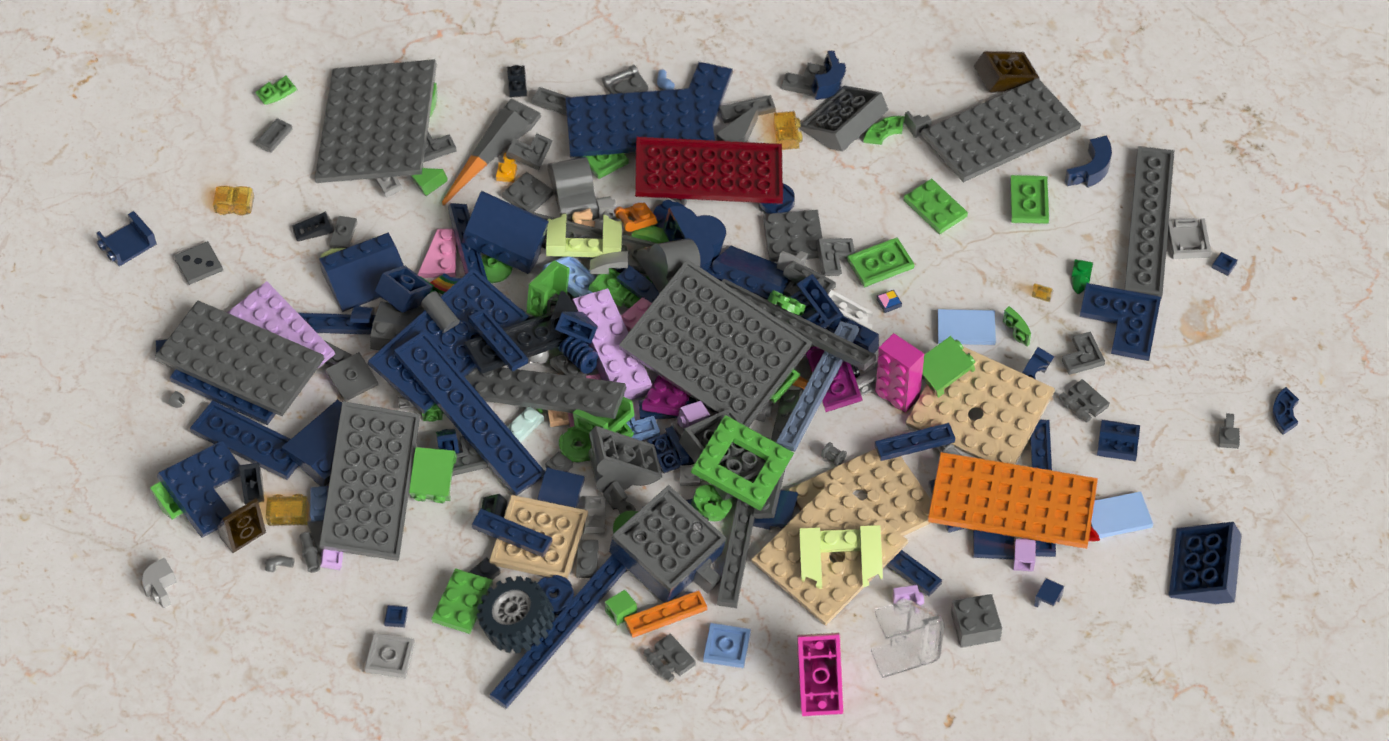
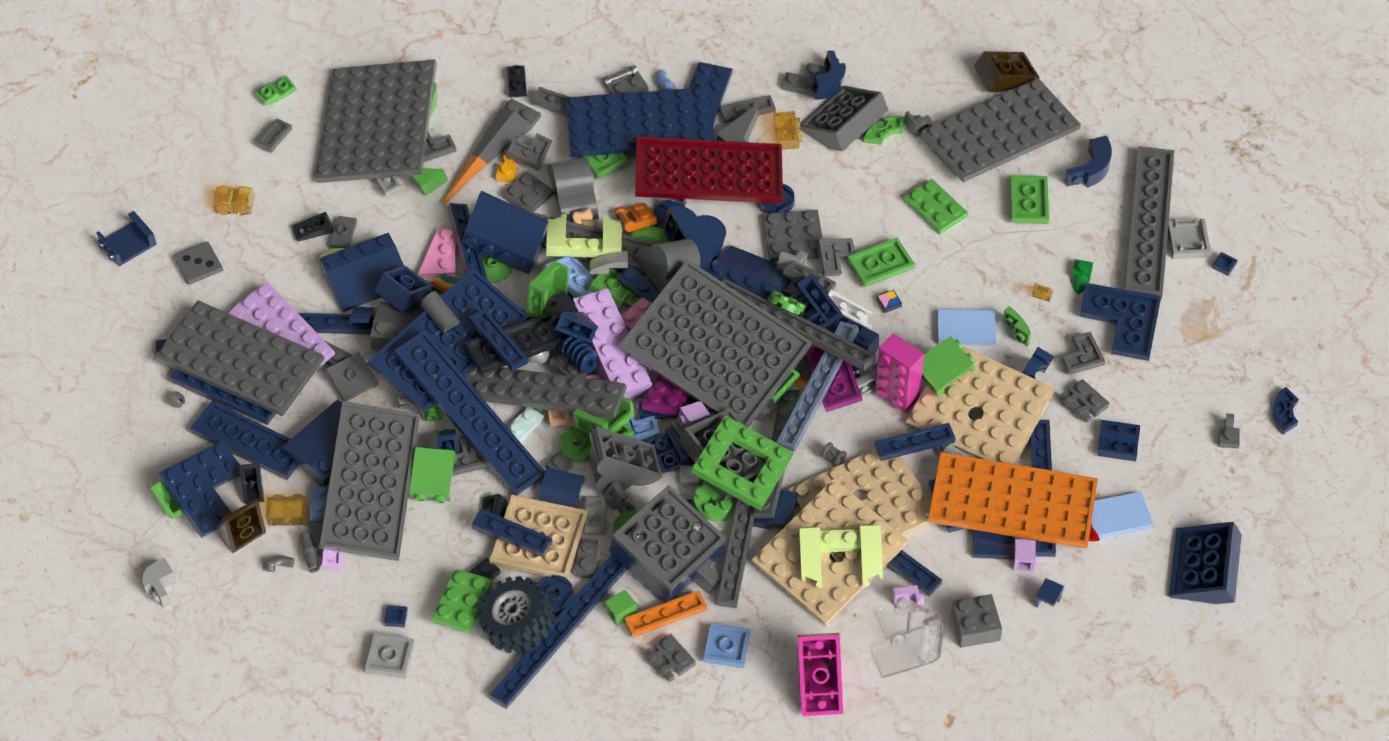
(606, 207): light grey plate -> none

